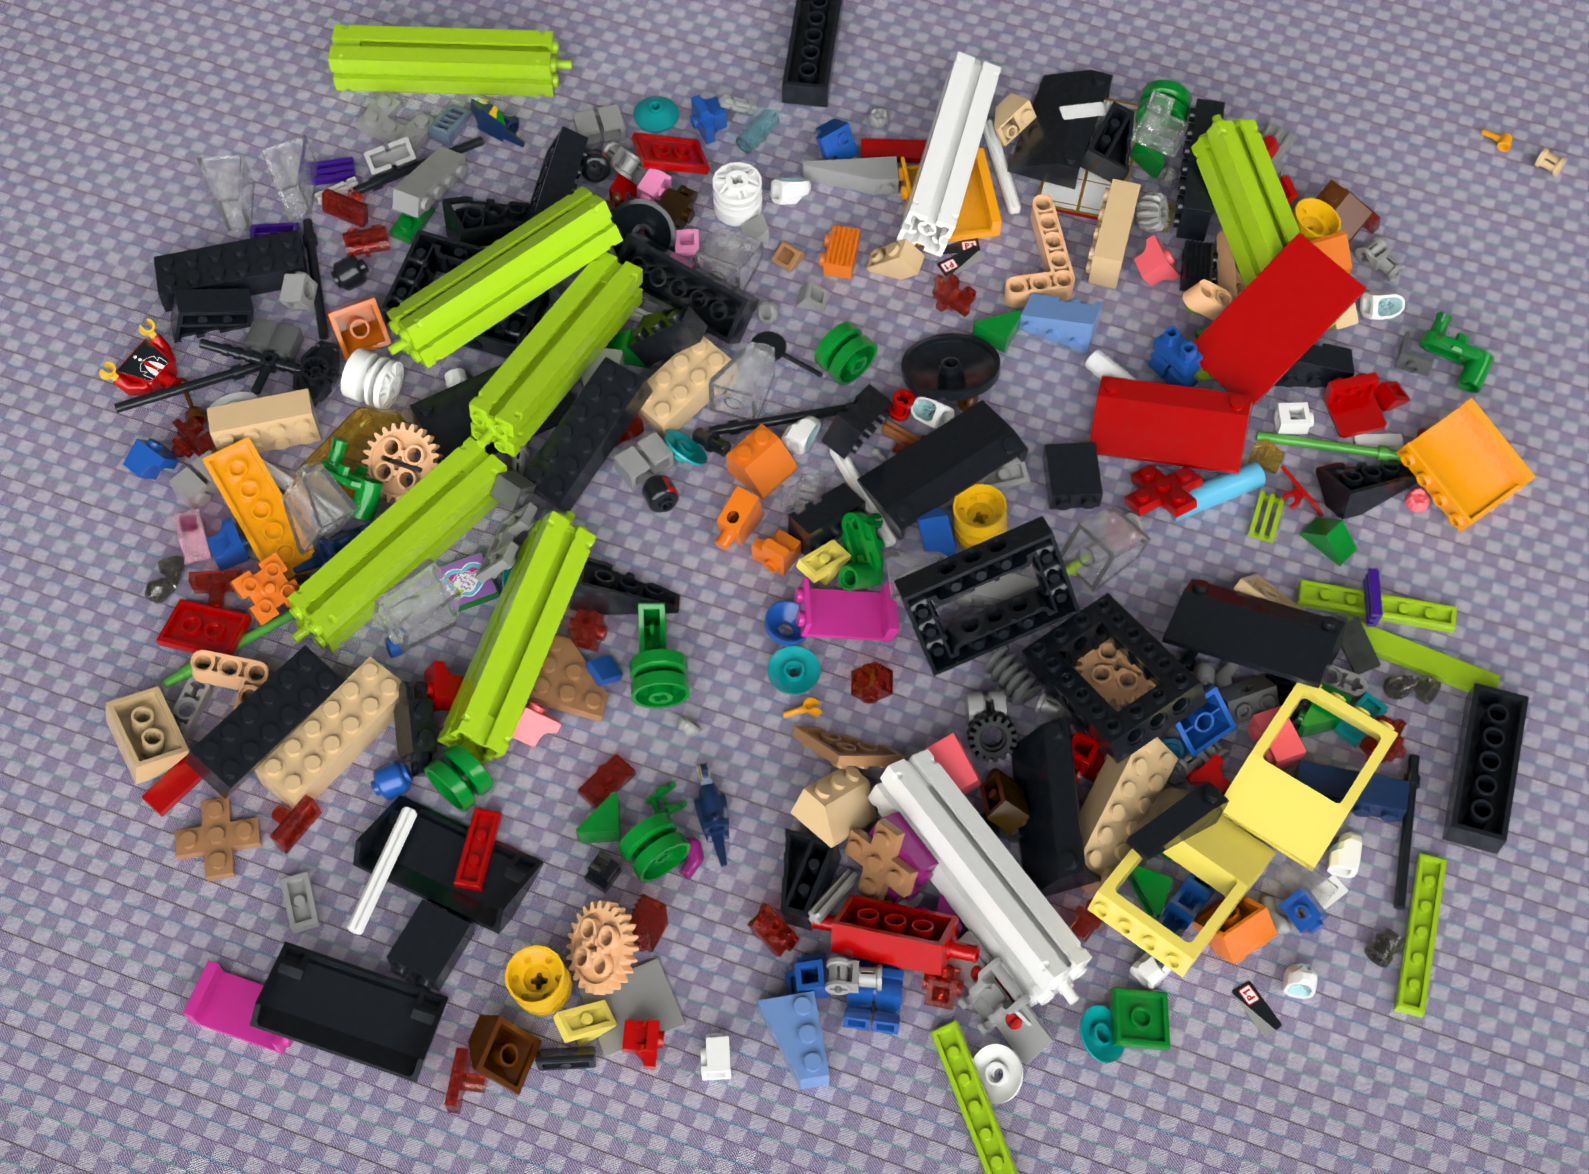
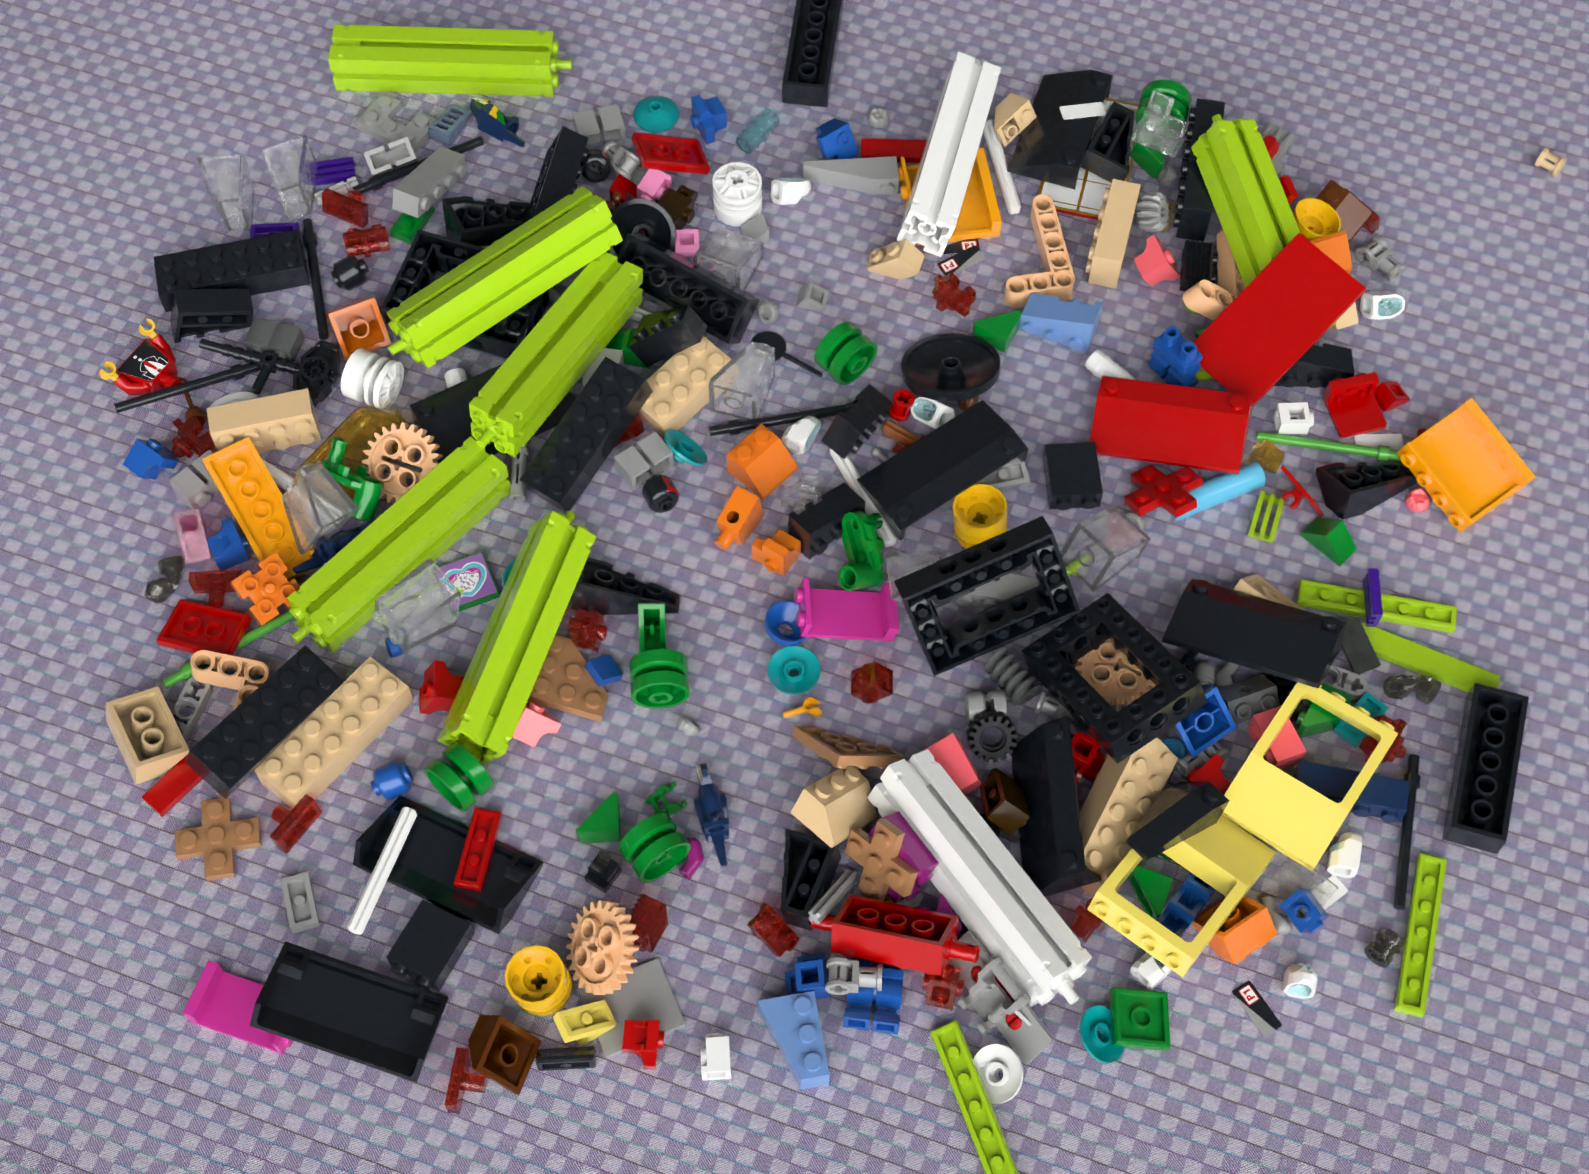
(298, 291): light grey brick -> none
(415, 727): black hinge -> none
(503, 549): light grey plate -> none
(513, 490): dark grey brick -> none
(608, 779): clear red tile -> none
(711, 441): black axle -> none
(737, 104): light grey axle -> none
(788, 256): medium nougat slope -> none
(824, 562): light yellow slope -> none
(841, 251): orange brick -> none
(936, 532): blue slope -> none
(1411, 361): dark grey bracket -> none
(1475, 360): green piece -> none
(1504, 140): light orange hand -> none

